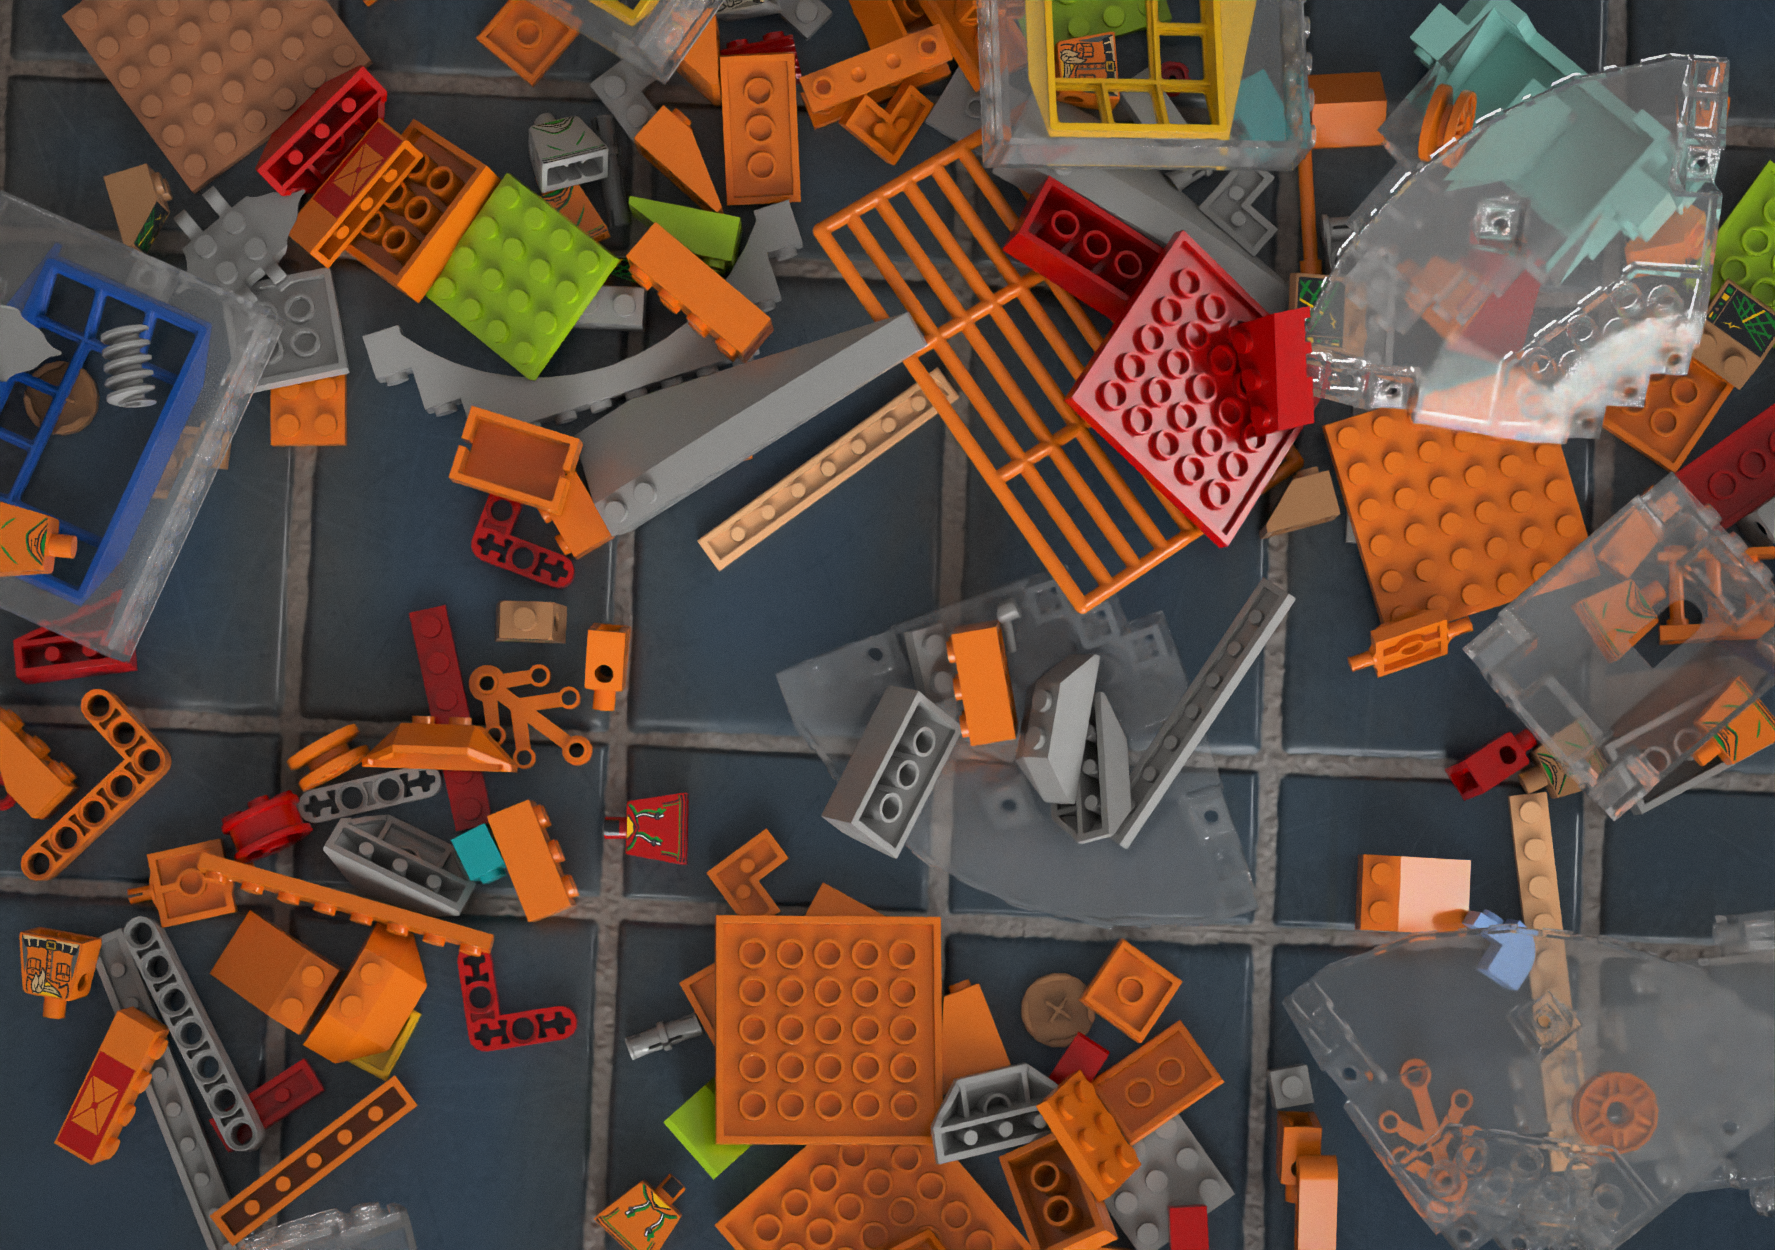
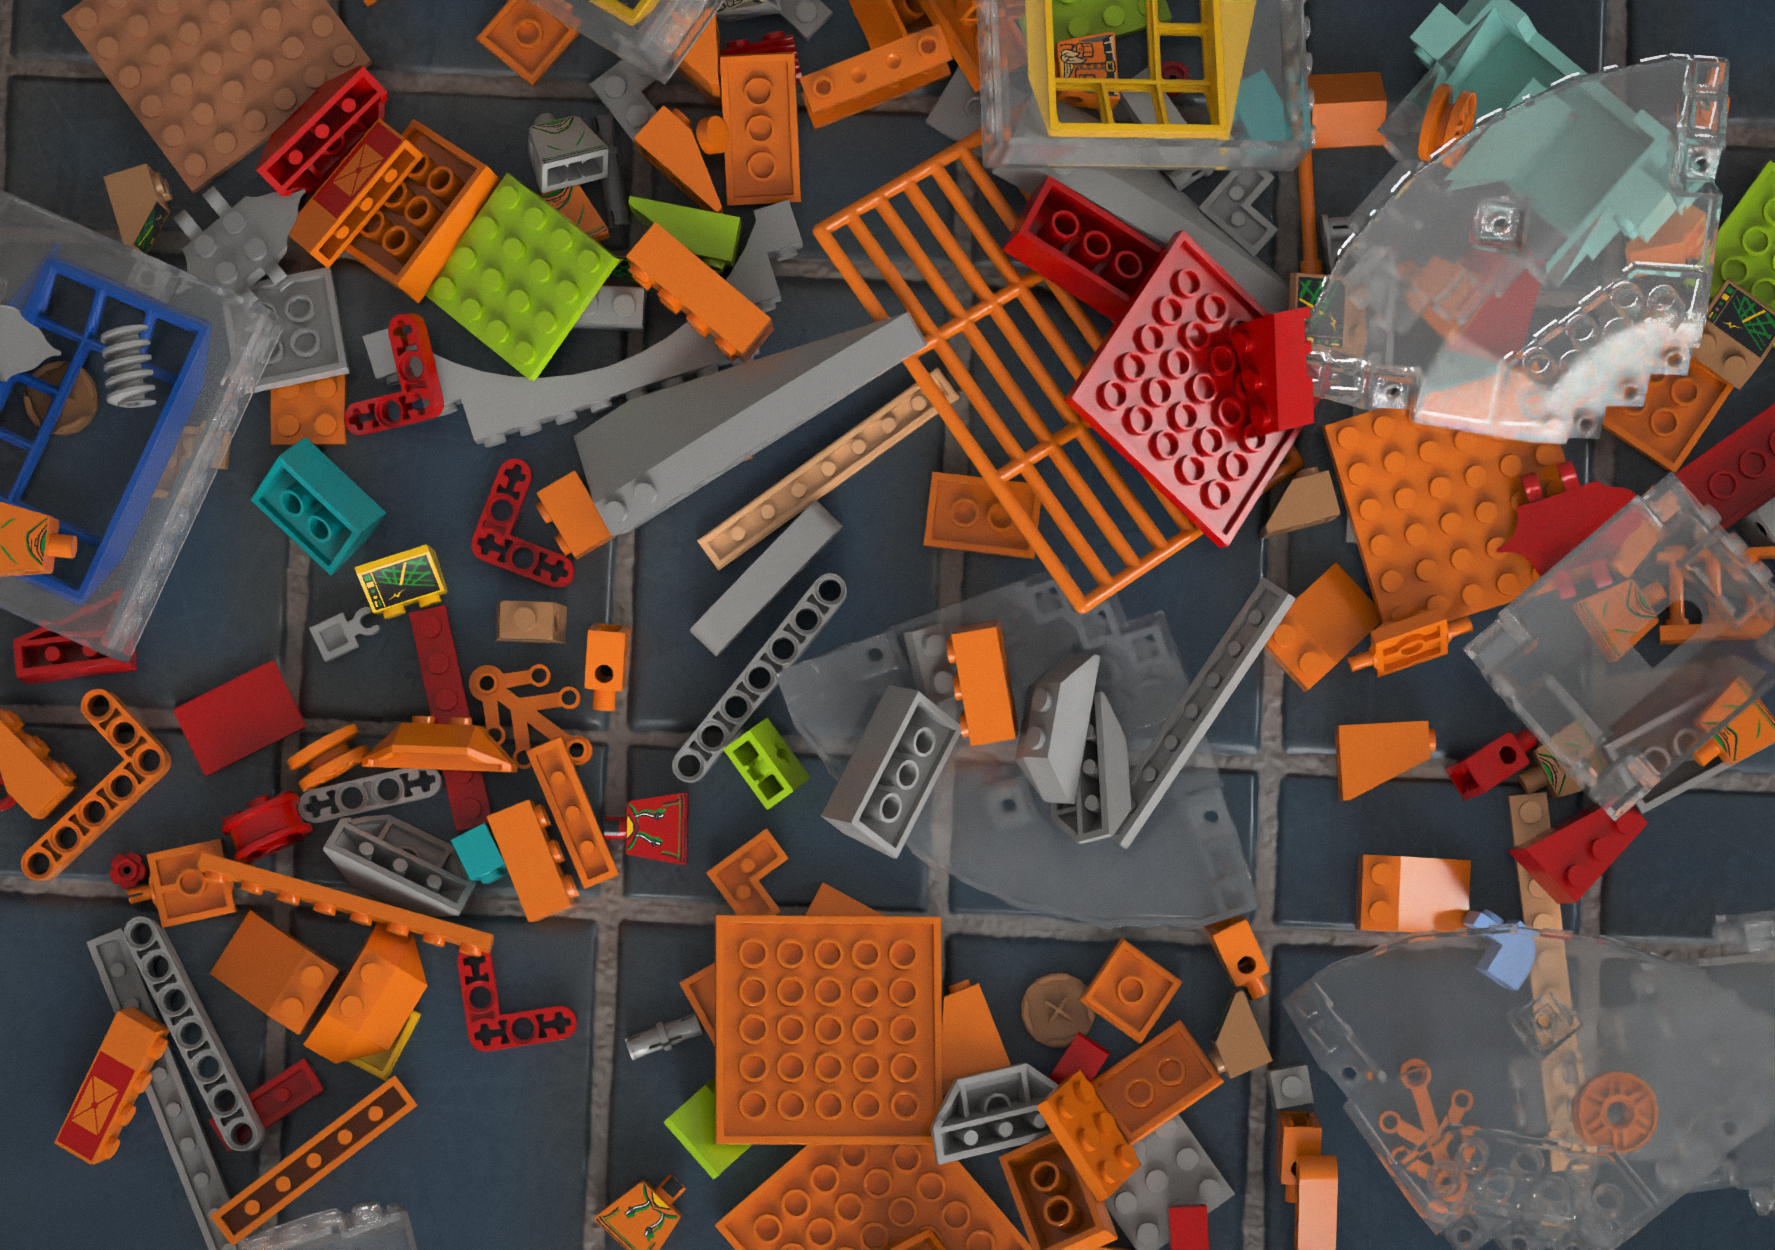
(57, 966): orange torso -> none
(137, 873): none -> red plate
(240, 718): none -> red tile
(317, 505): none -> teal slope
(338, 635): none -> light grey plate
(402, 581): none -> slope
(413, 388): none -> red beam
(516, 460): orange piece -> none
(572, 812): none -> orange plate
(712, 135): none -> orange tile
(765, 660): none -> light grey beam
(766, 578): none -> light grey beam
(767, 763): none -> lime brick
(891, 129): orange plate -> none
(970, 518): none -> orange plate
(1006, 612): light grey hand -> none
(1231, 942): none -> orange torso
(1237, 1039): none -> medium nougat slope
(1322, 627): none -> orange slope
(1378, 753): none -> orange slope
(1560, 522): none -> red animal
(1577, 851): none -> red wedge

